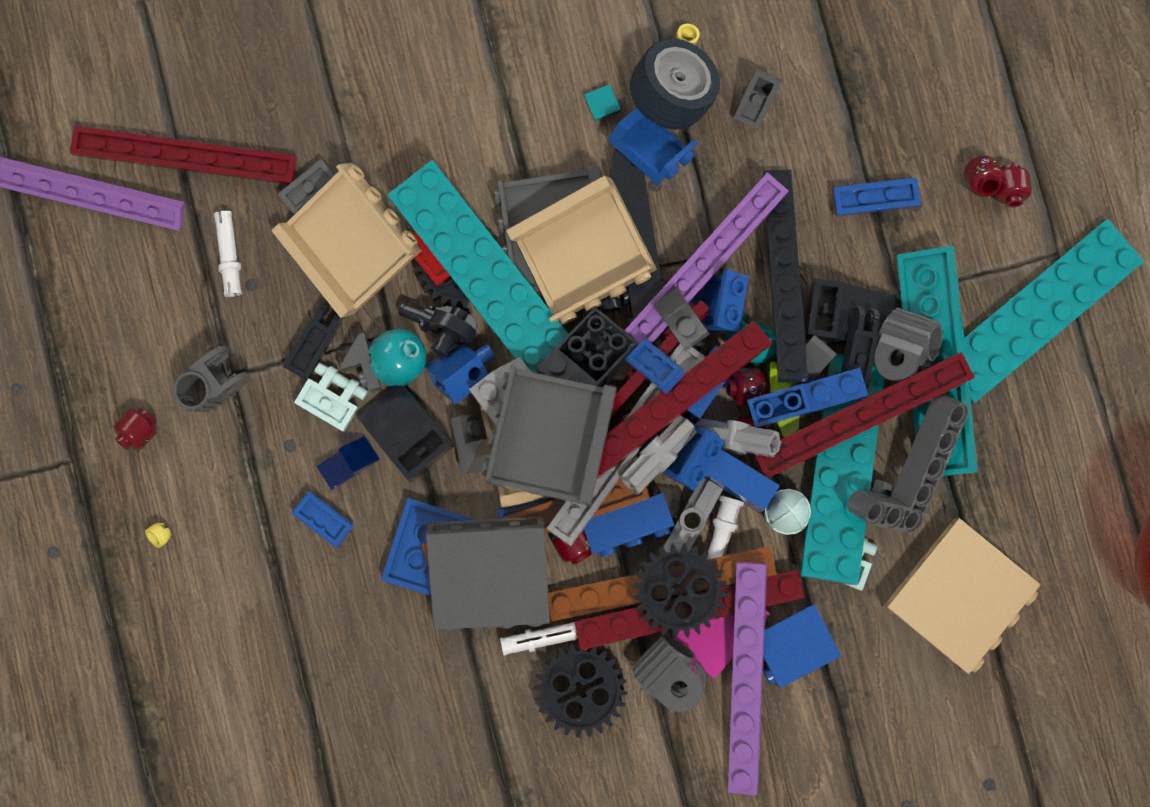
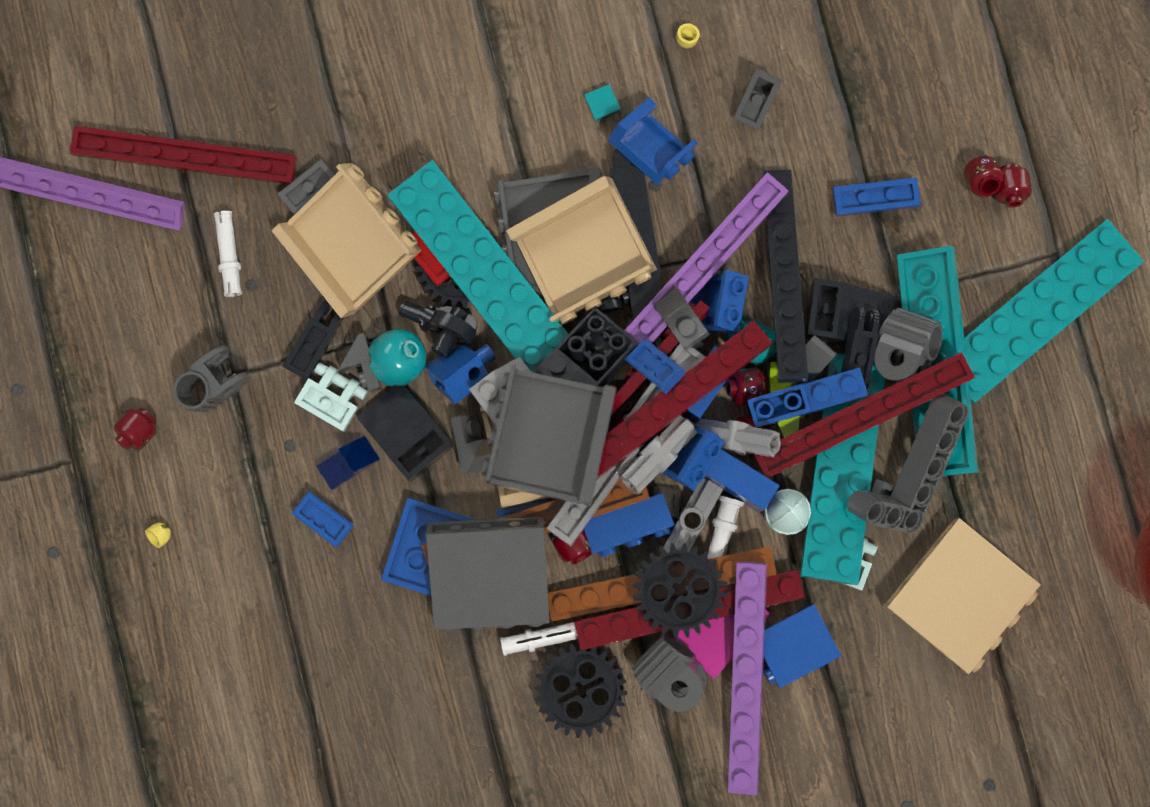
(674, 84): black wheel -> none

